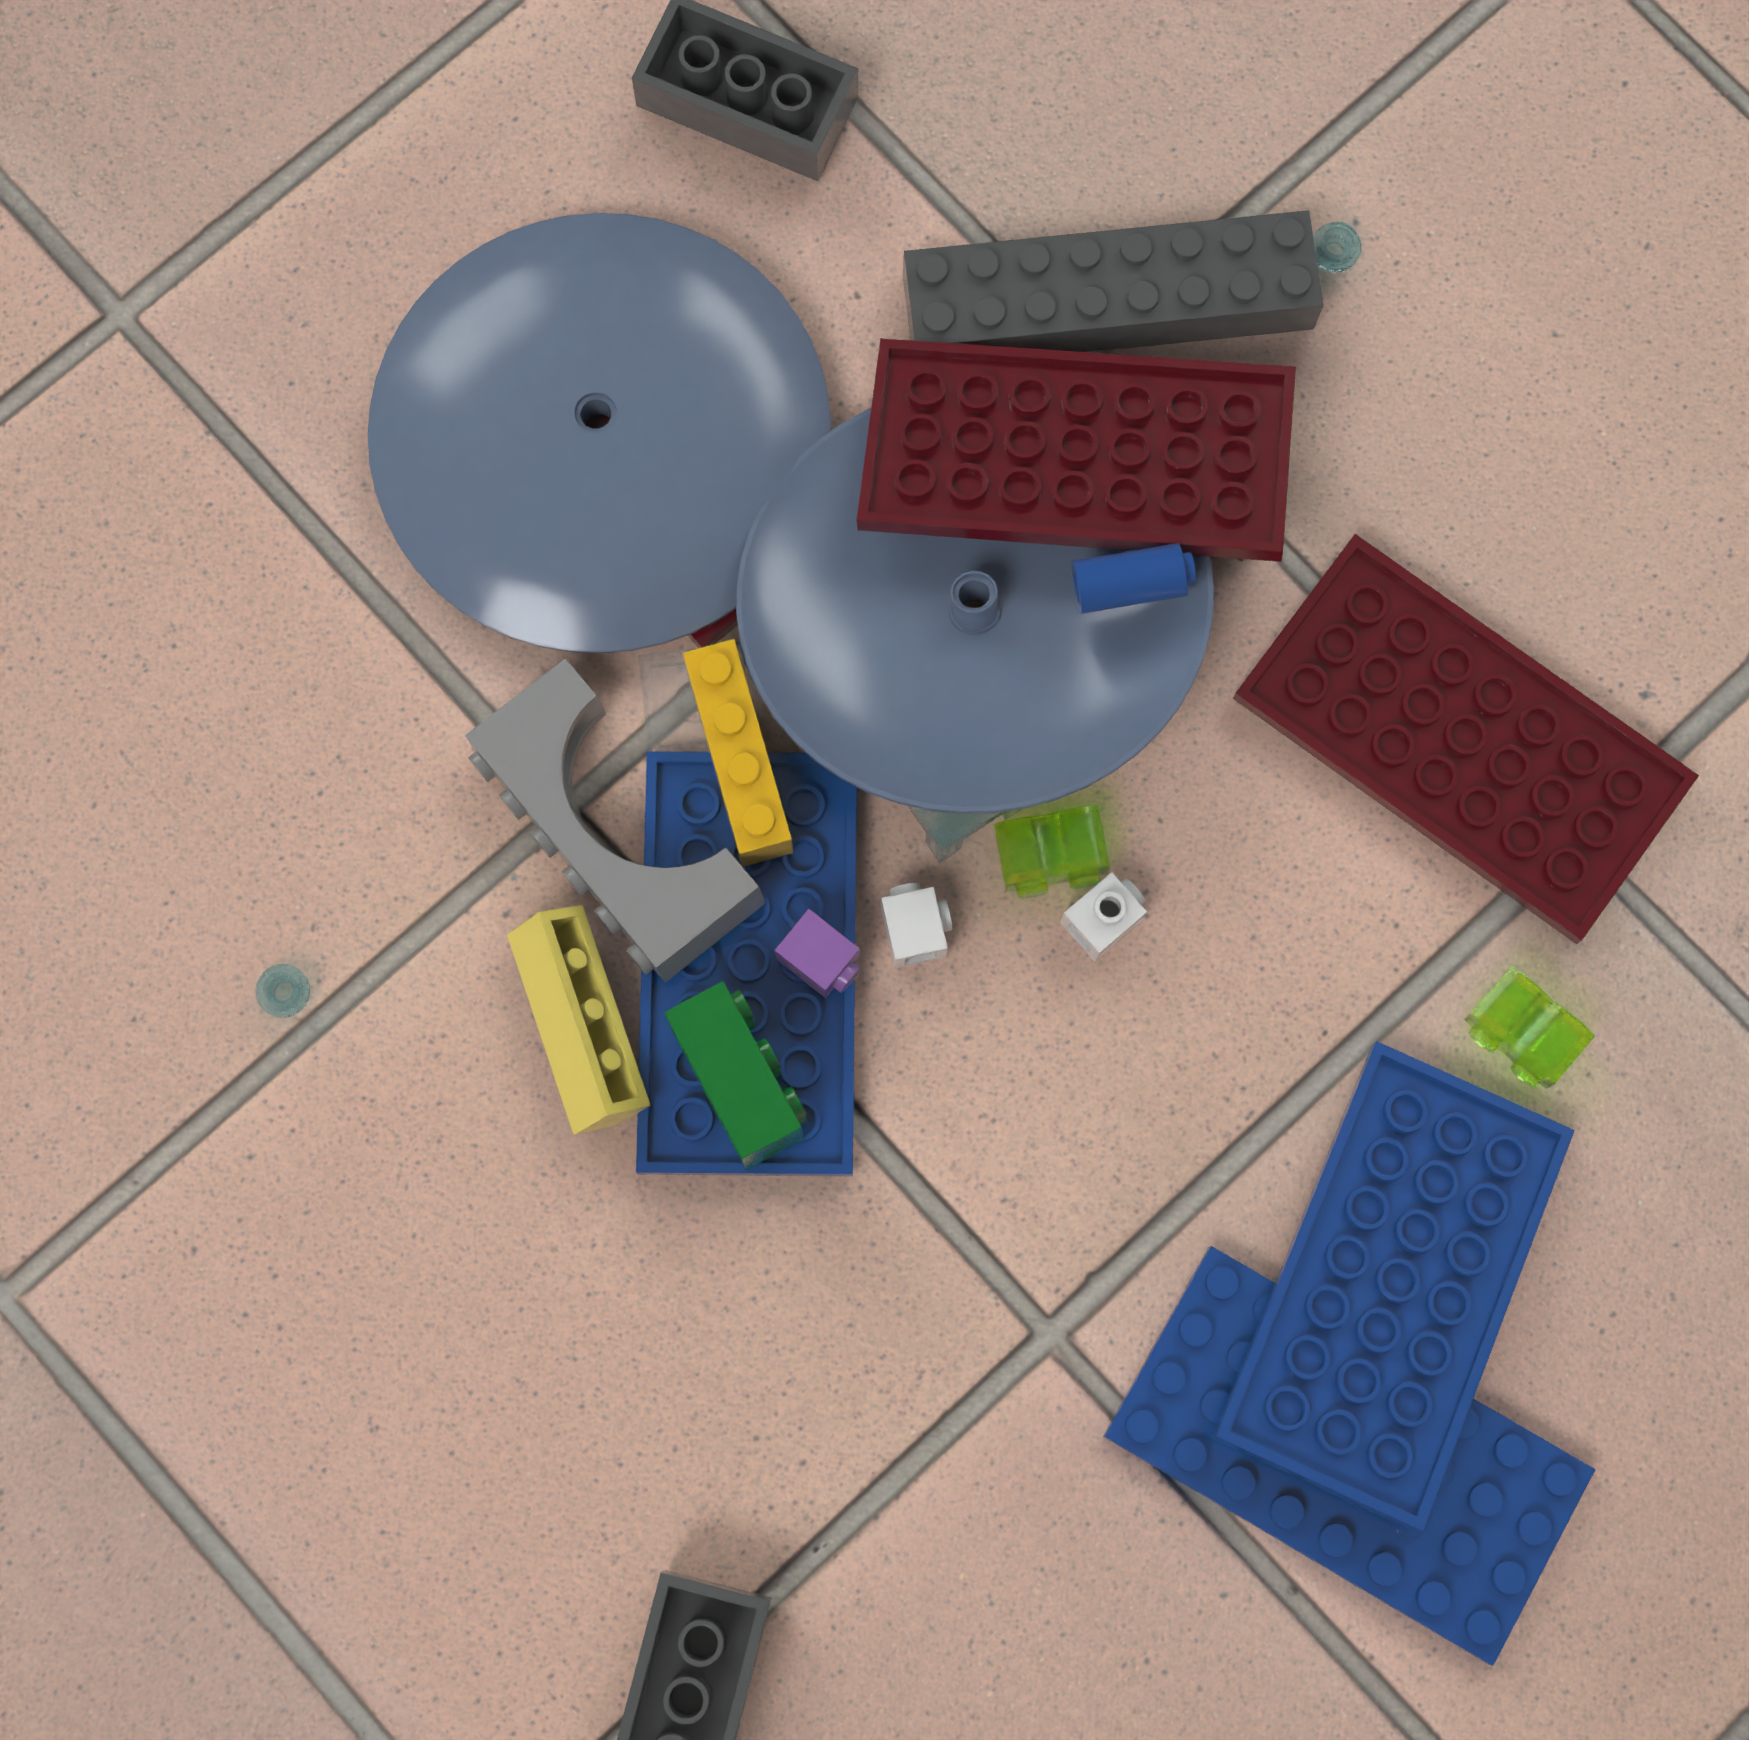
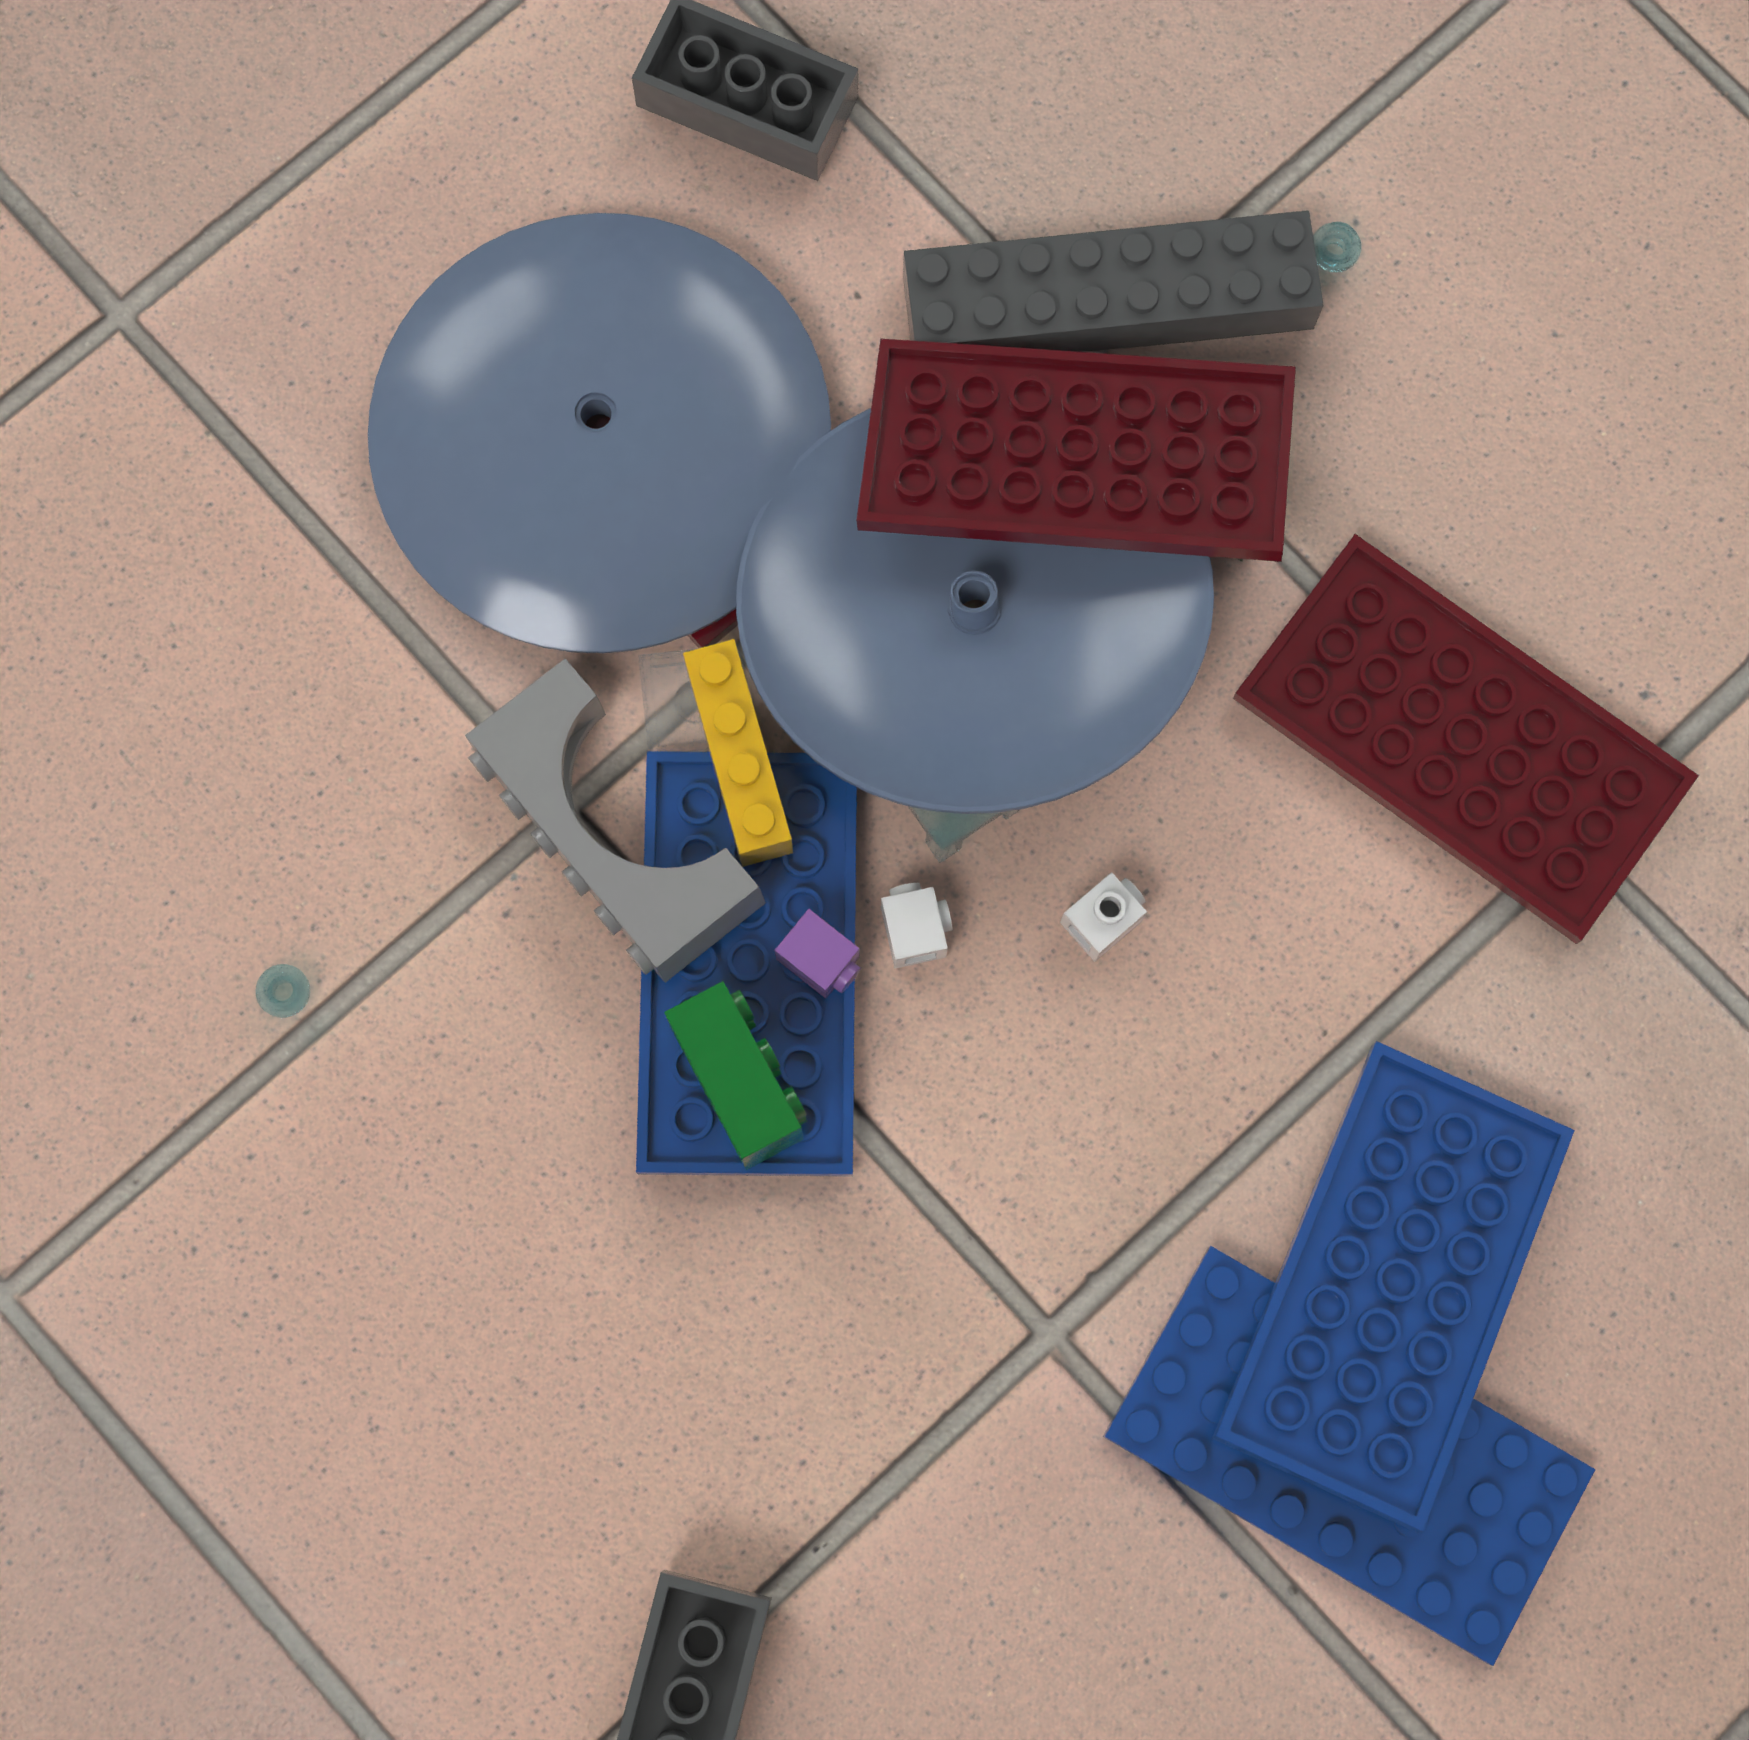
(578, 1019): light yellow brick -> none
(1051, 850): clear neon green brick -> none
(1132, 577): blue brick -> none
(1528, 1028): clear neon green brick -> none

